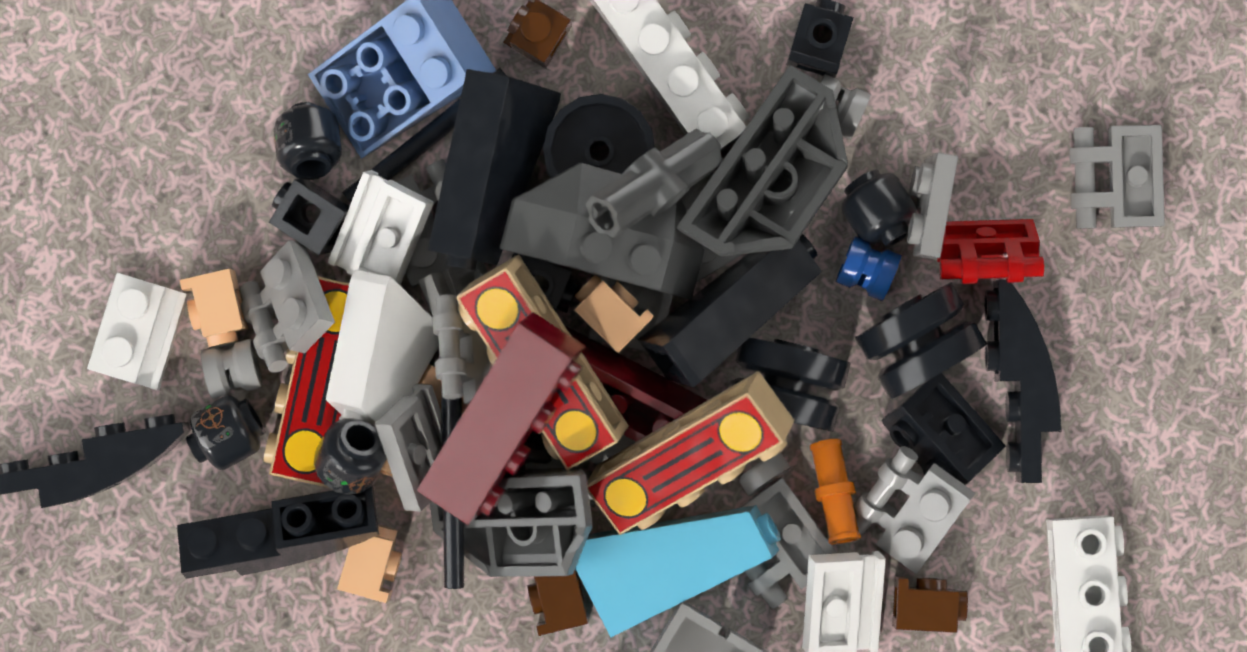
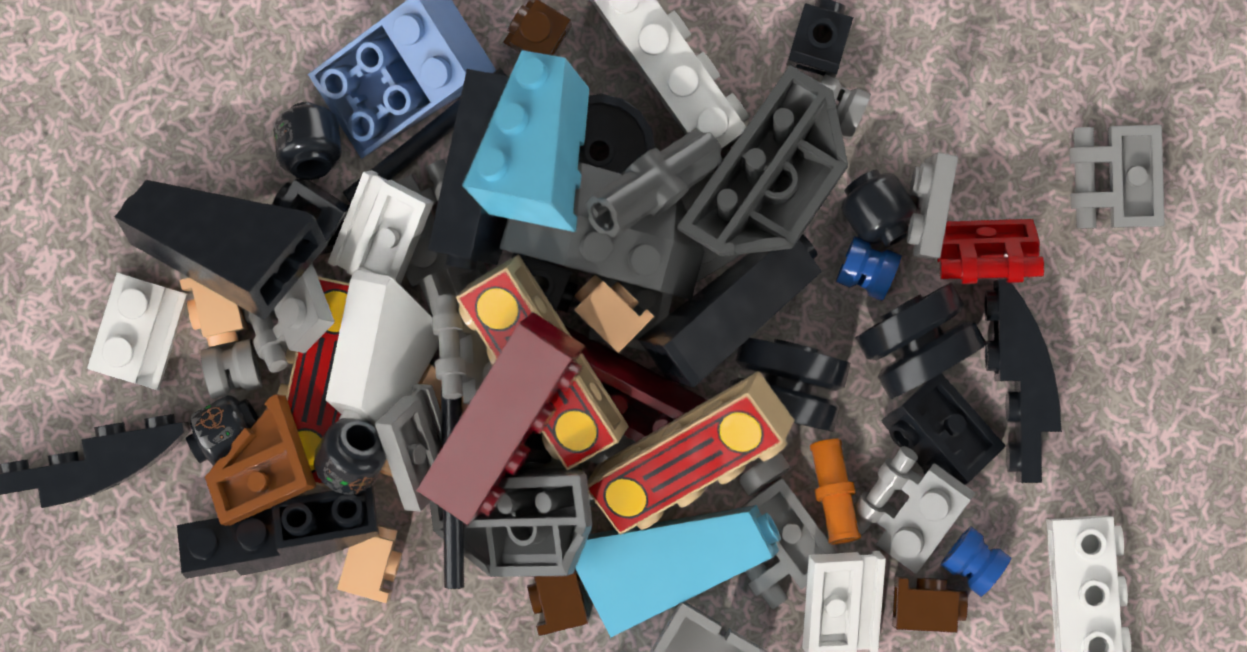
(223, 242): none -> black slope
(262, 466): none -> dark orange wing
(533, 145): none -> medium azure wedge
(975, 561): none -> blue wheel

